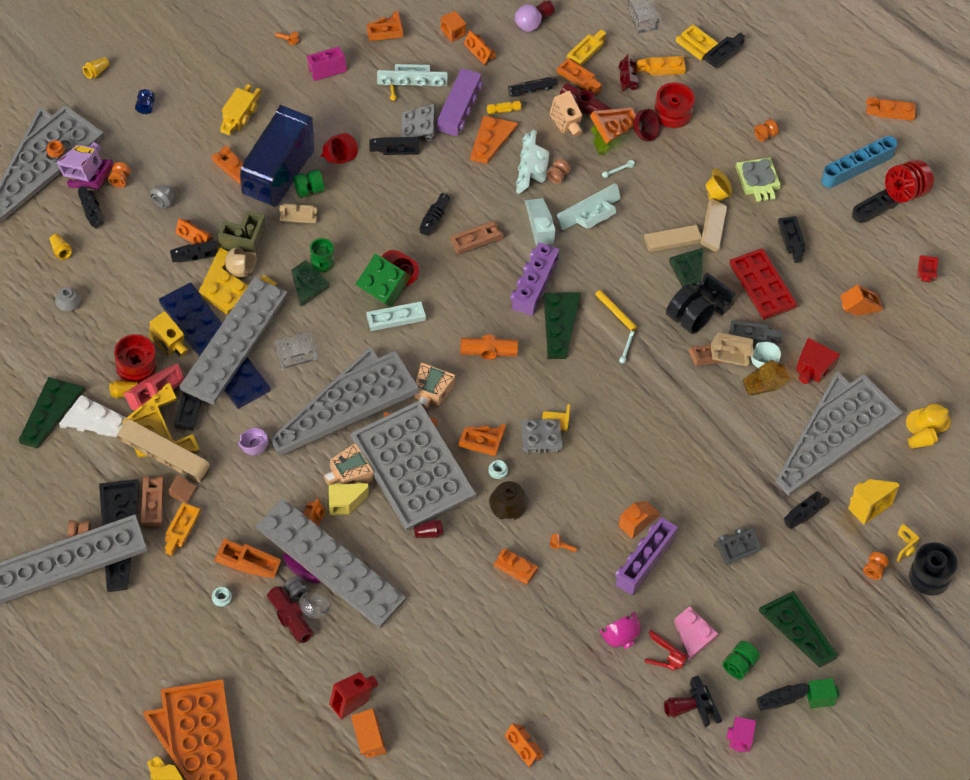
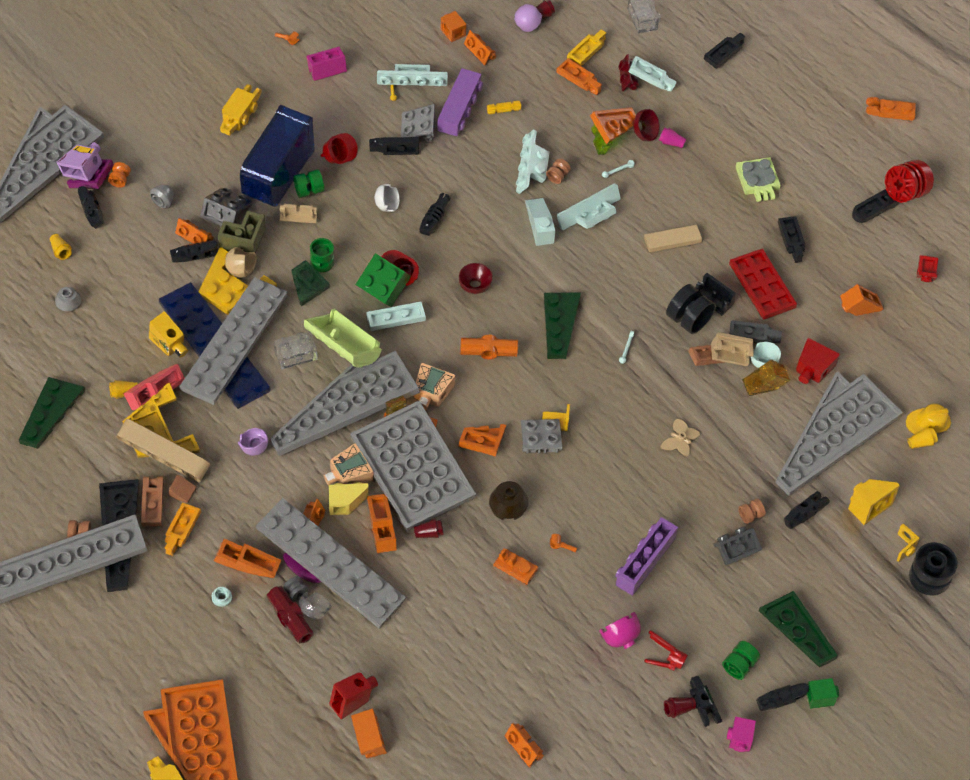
(55, 149): orange plate -> none
(93, 417): white wing -> none
(95, 68): yellow cone -> none
(135, 358): red wheel -> none
(145, 101): clear blue wheel -> none
(187, 412): black hinge -> none
(223, 206): none -> flat silver bracket
(231, 166): orange plate -> none
(344, 338): none -> yellowish green container
(381, 523): none -> orange slope
(385, 28): orange wing -> none
(387, 198): none -> white hair
(395, 404): none -> clear yellow plate
(475, 272): none -> dark red piece
(476, 237): nougat plate -> none
(490, 137): orange wing -> none
(498, 464): light aqua plate -> none
(531, 86): black hinge -> none
(535, 278): medium lavender brick -> none
(566, 114): light nougat torso -> none
(584, 99): dark red piece -> none
(616, 310): yellow bar -> none
(637, 518): orange slope -> none
(651, 74): none -> light aqua hinge
(662, 65): light orange hinge -> none
(671, 138): none -> dark pink cone
(674, 105): red wheel -> none
(681, 438): none -> tan piece
(688, 267): clear green wing -> none
(694, 632): bright pink wing -> none
(696, 41): yellow plate -> none
(713, 225): tan tile -> none
(718, 186): yellow piece -> none
(752, 511): none -> nougat wheel
(766, 130): orange wheel -> none
(859, 161): dark azure beam -> none
(876, 564): orange wheel -> none

